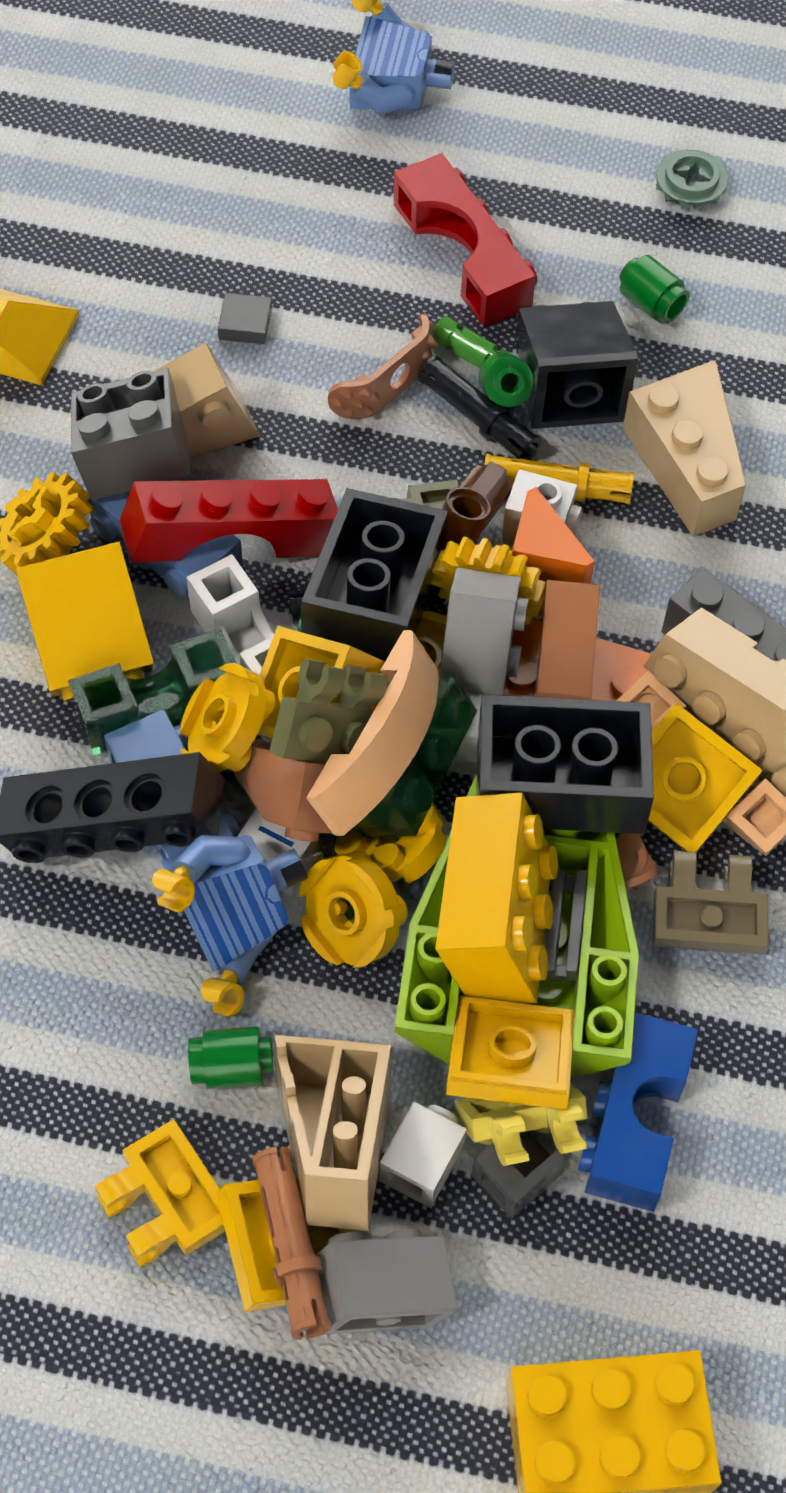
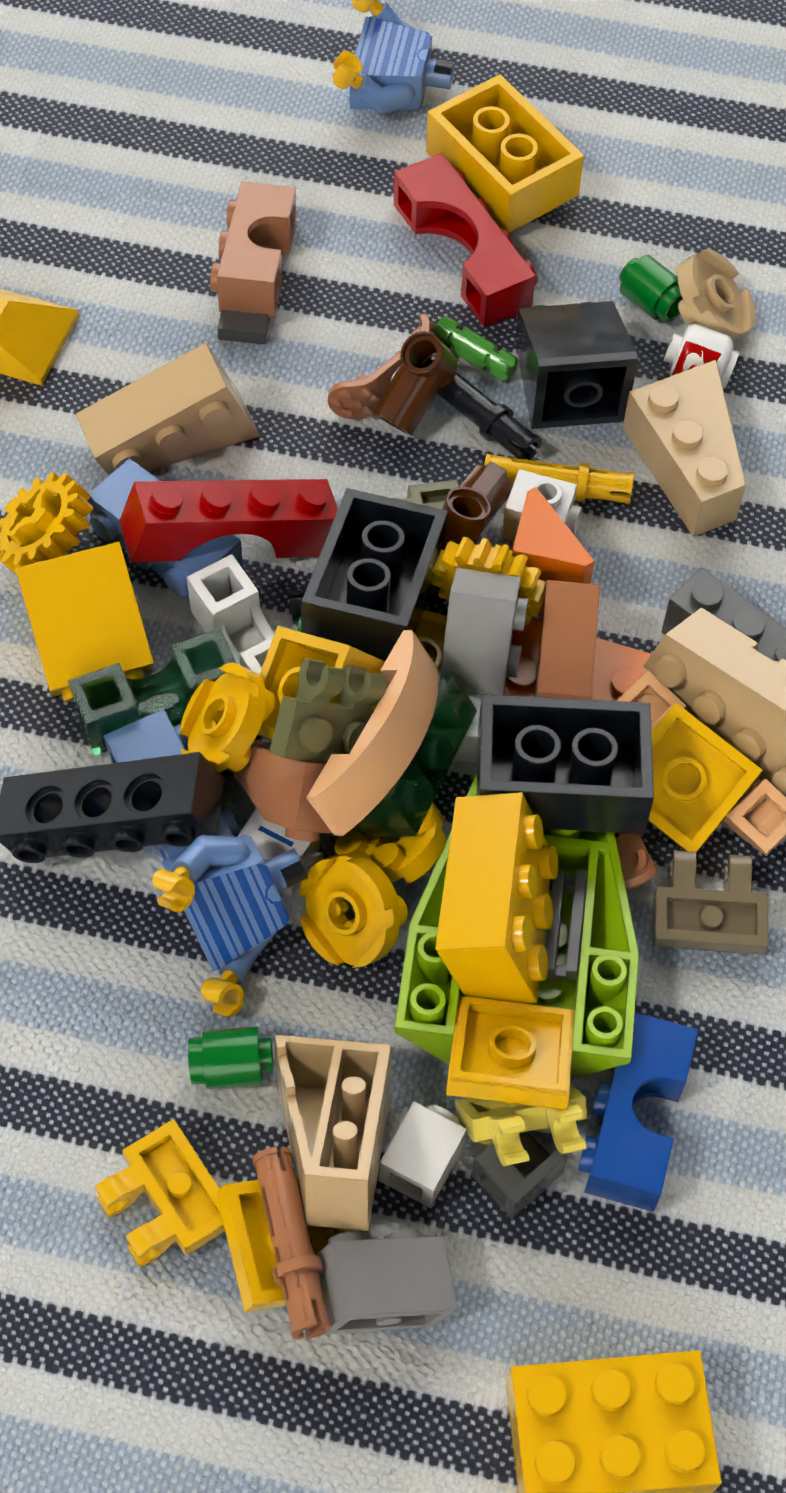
(128, 433): dark grey slope -> none
(251, 251): none -> nougat arch
(416, 386): none -> reddish brown piece
(493, 371): green brick -> none
(505, 152): none -> yellow brick
(679, 166): sand green gear -> none
(699, 347): none -> white head
(713, 296): none -> tan plate

